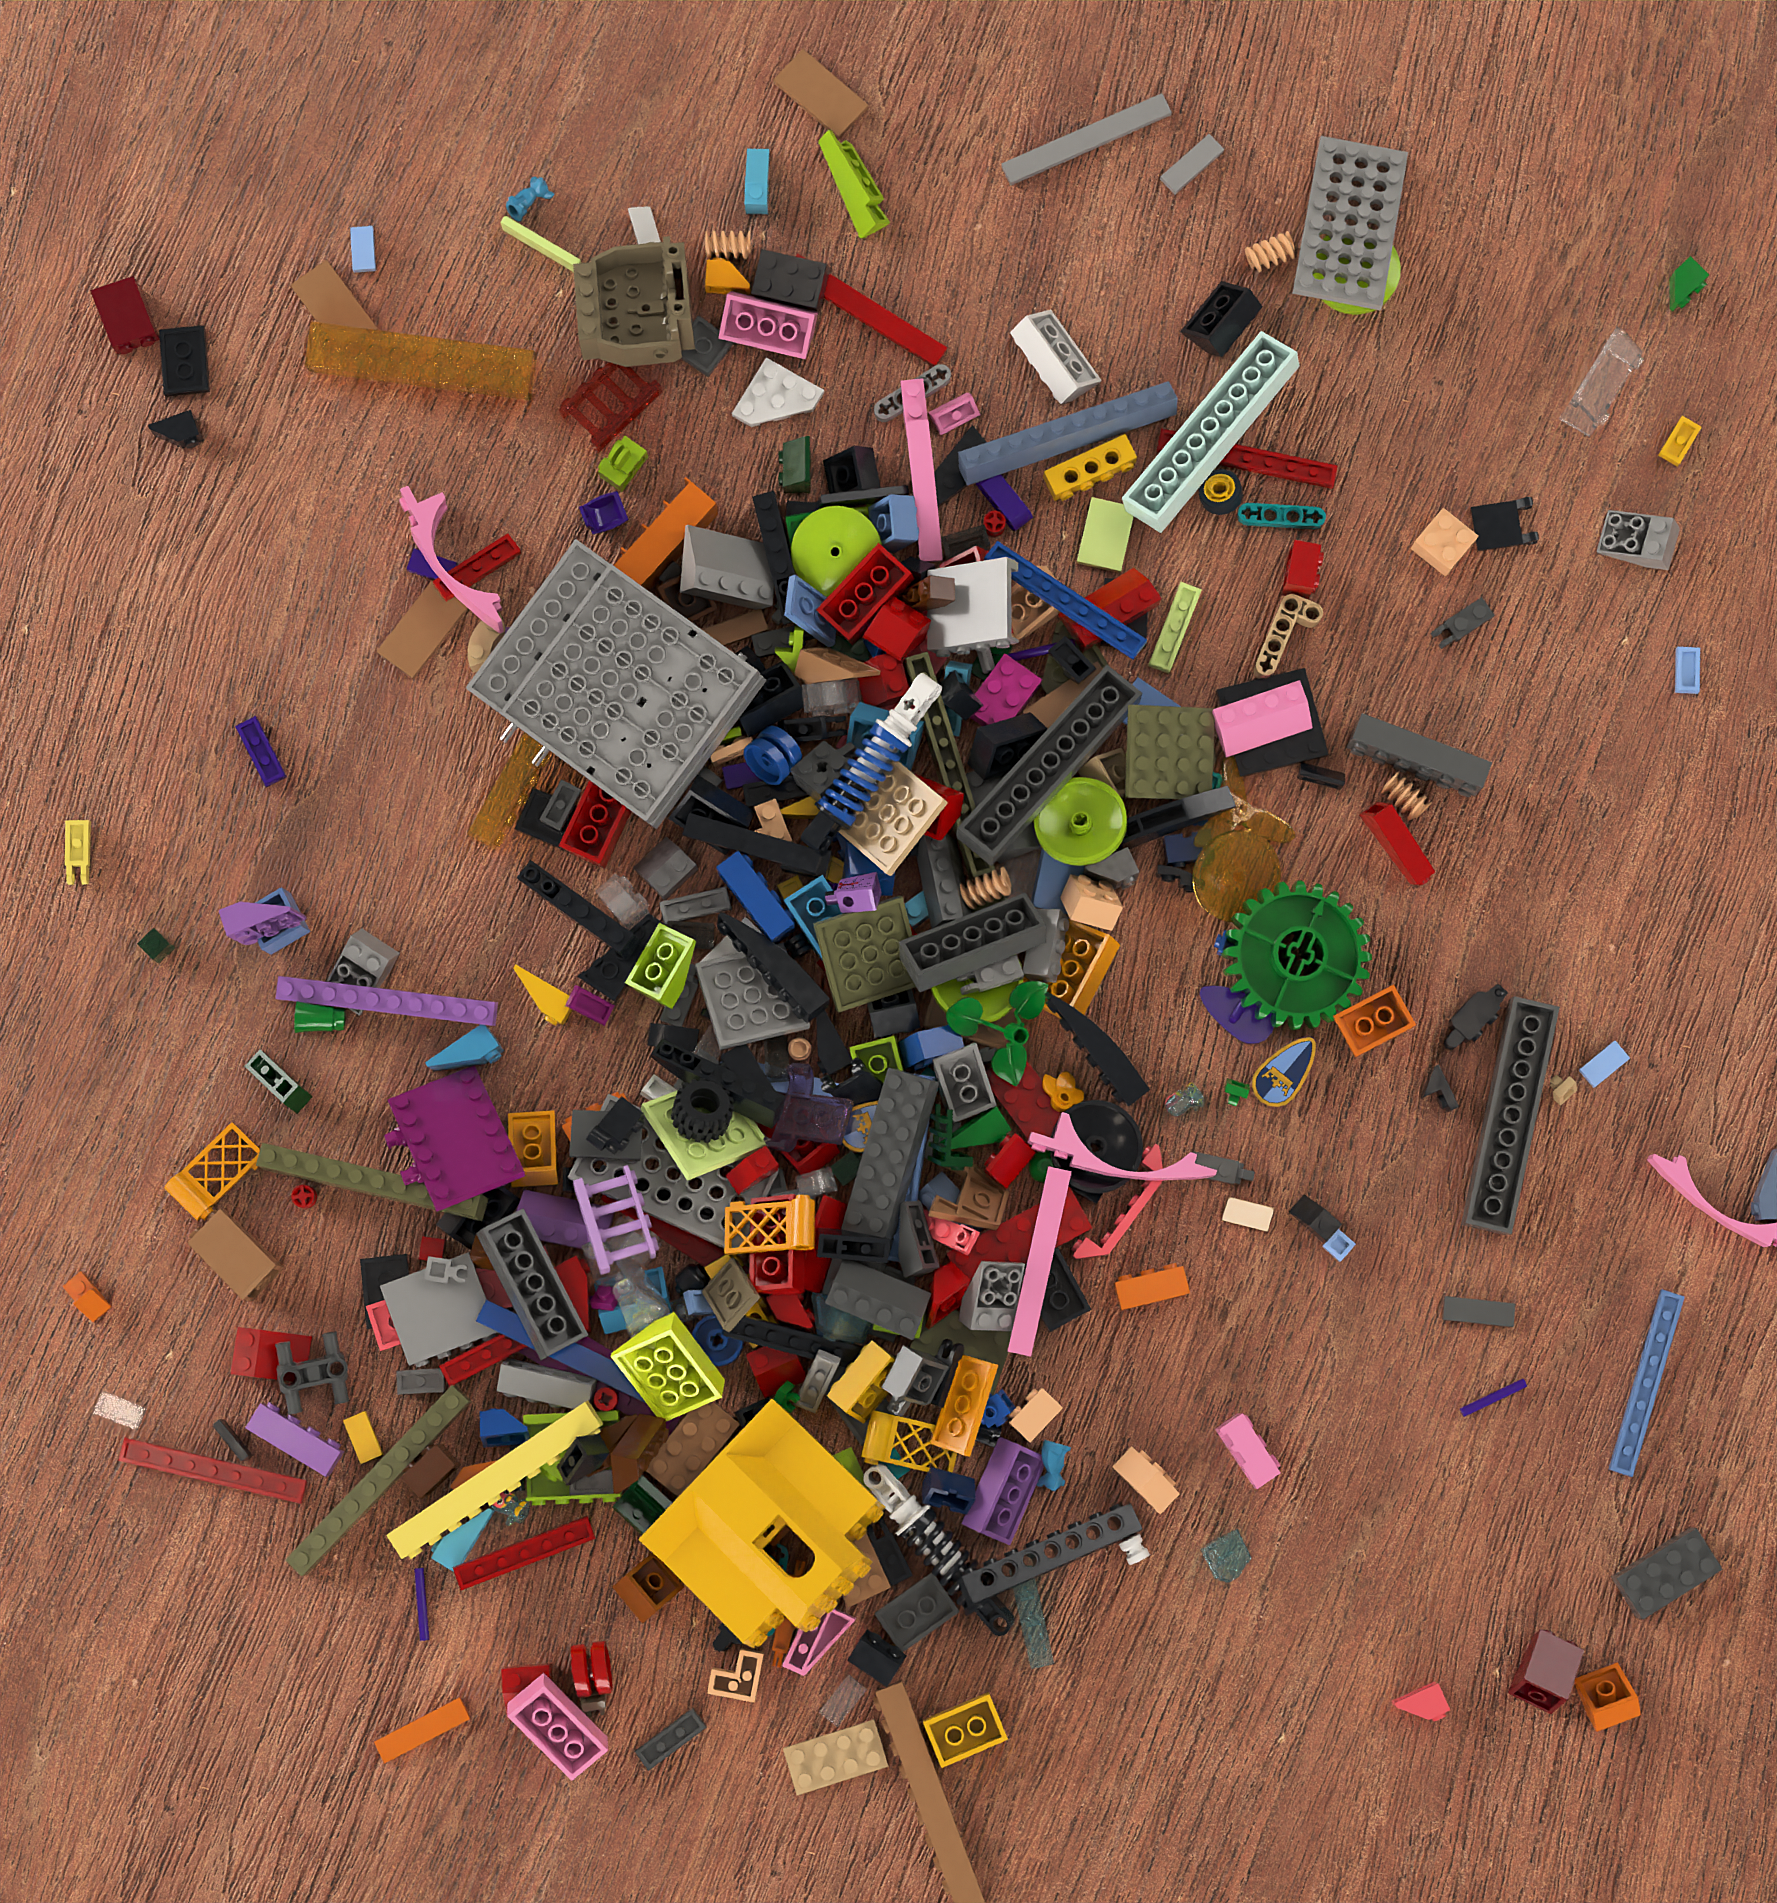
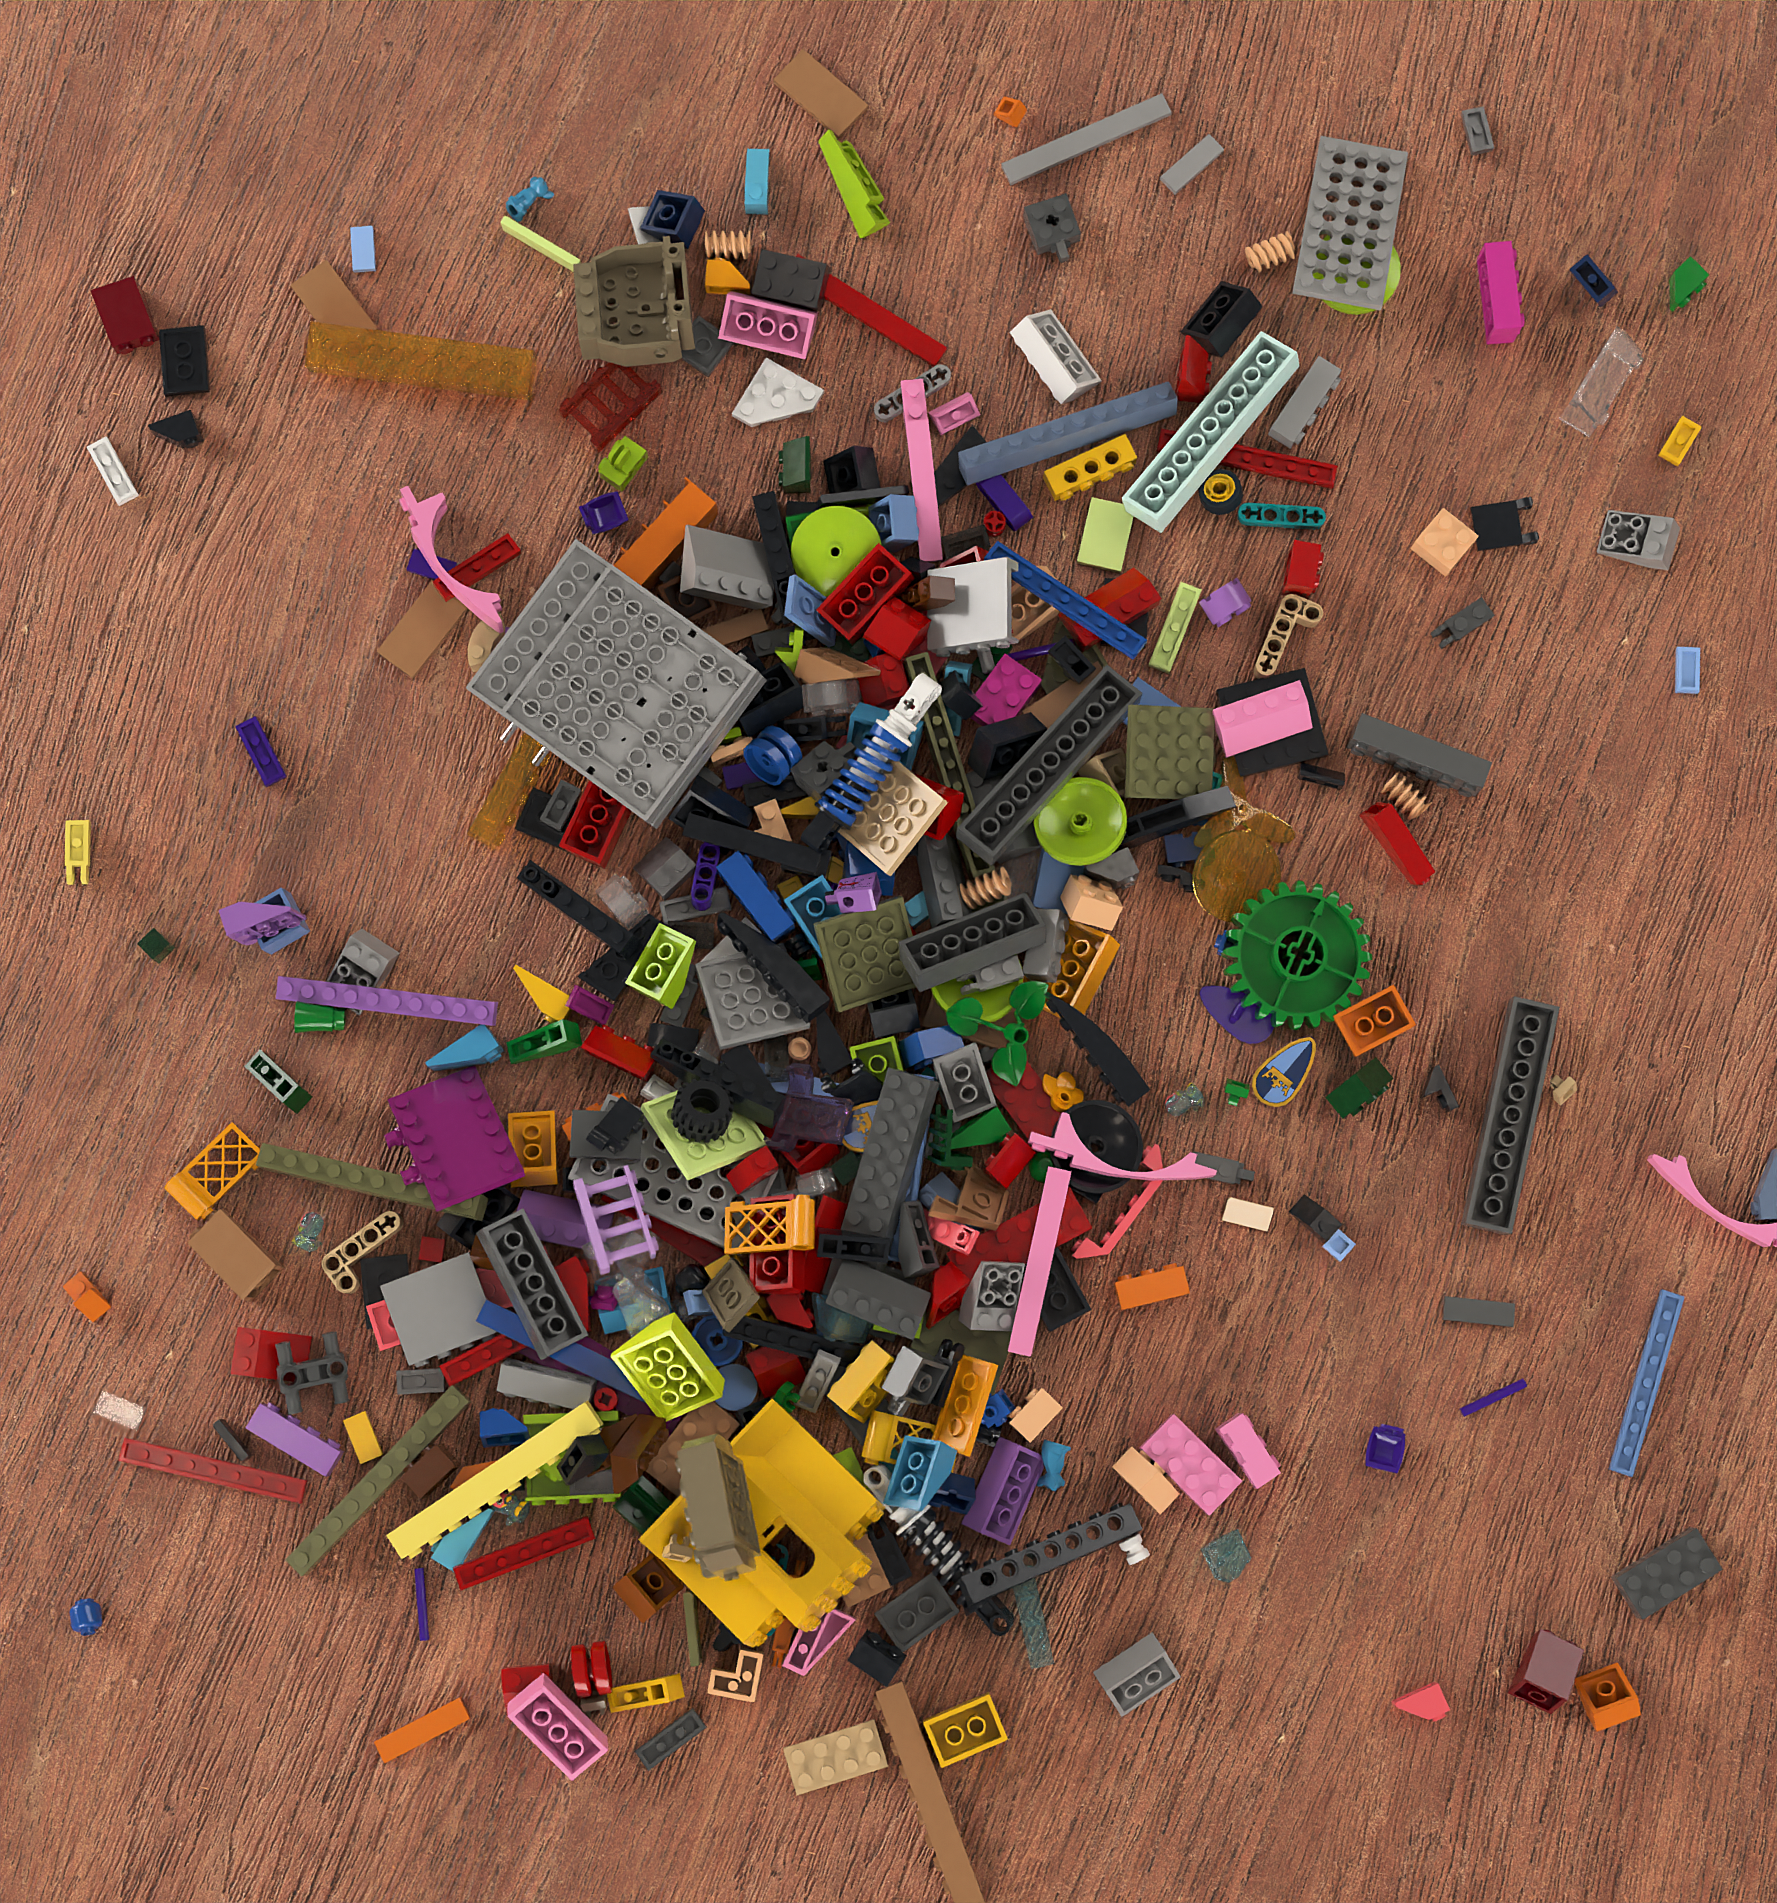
(86, 1616): none -> blue head
(112, 471): none -> white tile
(299, 1196): red wheel -> none
(309, 1229): none -> clear light blue animal
(365, 1247): none -> tan beam
(440, 1270): light grey plate -> none
(545, 1042): none -> green slope
(620, 1052): none -> red slope
(646, 1693): none -> yellow slope
(673, 216): none -> dark blue slope
(678, 1552): none -> tan tile
(692, 1626): none -> olive tile
(701, 885): none -> dark purple beam
(718, 1507): none -> dark tan piece
(739, 1387): none -> medium blue tile
(811, 967): none -> green tile
(842, 1700): clear tile -> none
(919, 1472): none -> dark azure slope
(1010, 111): none -> orange slope
(1046, 238): none -> dark grey hinge
(1137, 1674): none -> light grey slope
(1190, 1464): none -> bright pink brick
(1192, 372): none -> red slope
(1225, 602): none -> medium lavender brick
(1304, 403): none -> light grey brick
(1361, 1087): none -> dark green brick
(1385, 1448): none -> dark purple piece
(1473, 1015): black hinge -> none
(1477, 130): none -> flat silver plate
(1499, 292): none -> dark pink brick
(1593, 280): none -> dark blue brick
(1604, 1064): light blue tile -> none

